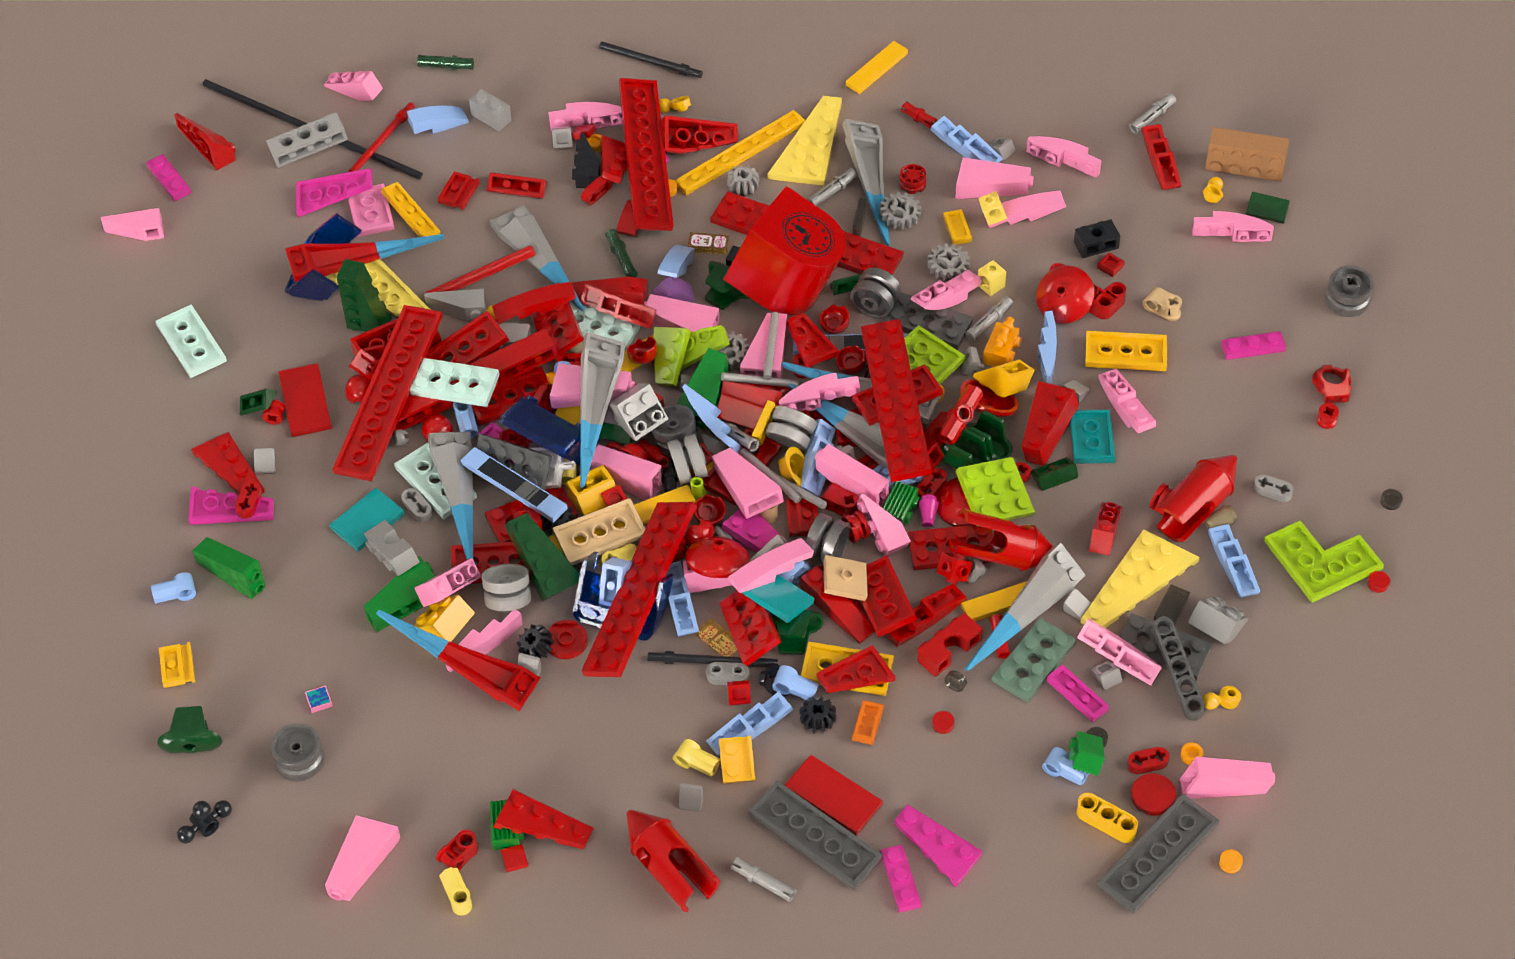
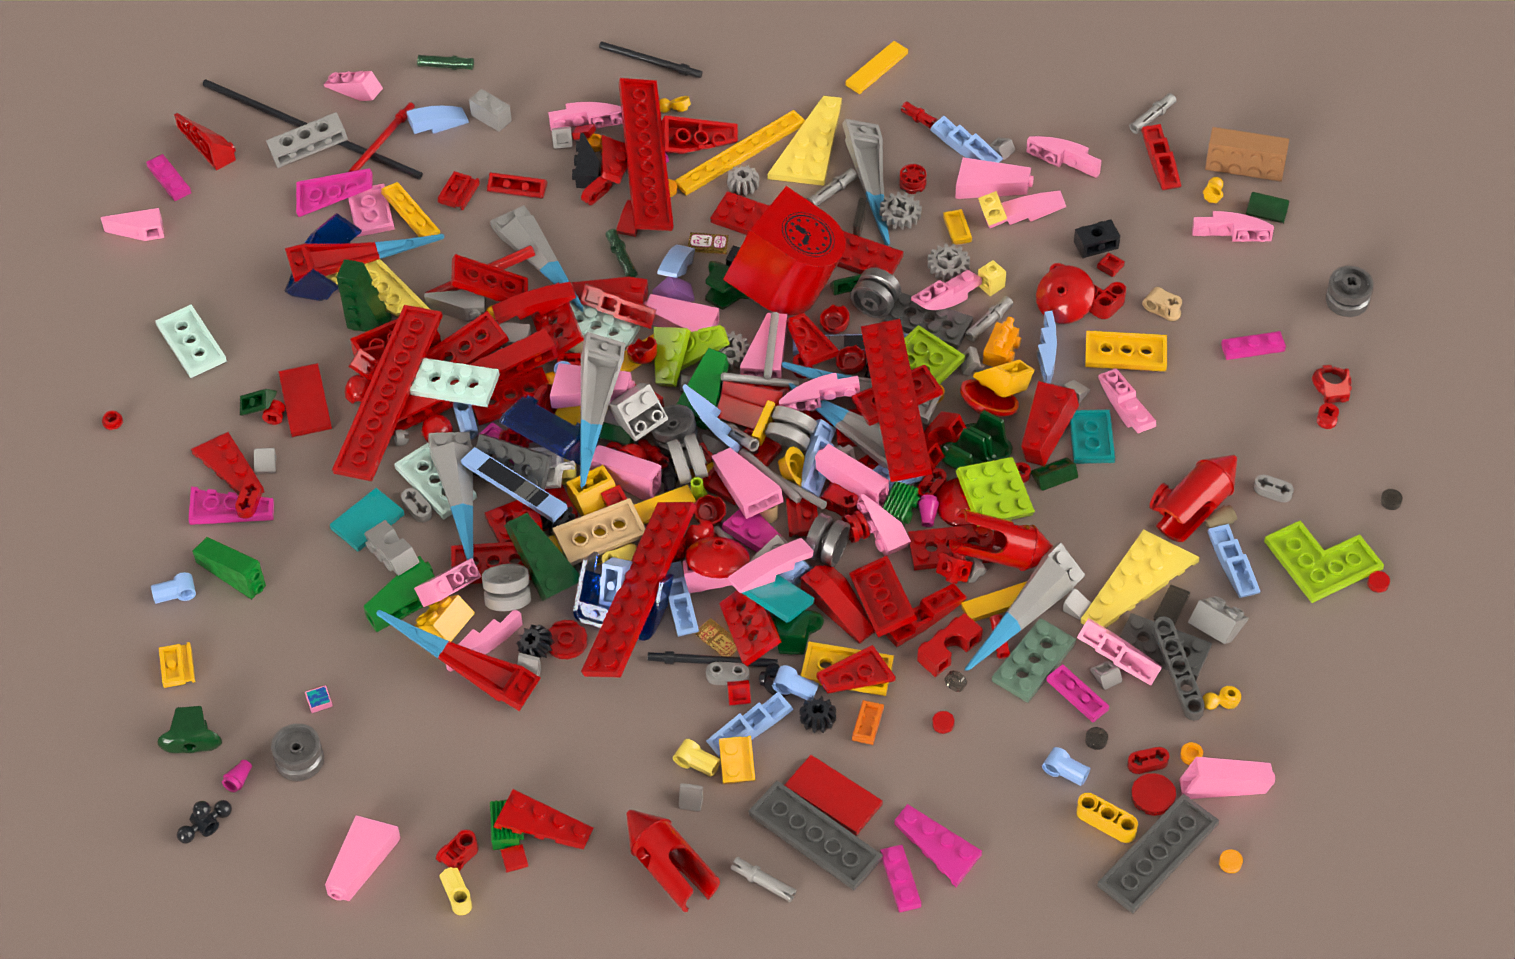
(112, 420): none -> red plate
(236, 776): none -> dark pink cone
(480, 274): none -> red plate
(845, 578): tan plate -> none
(966, 405): red piece -> none
(1086, 752): green brick -> none
(1105, 528): red slope -> none

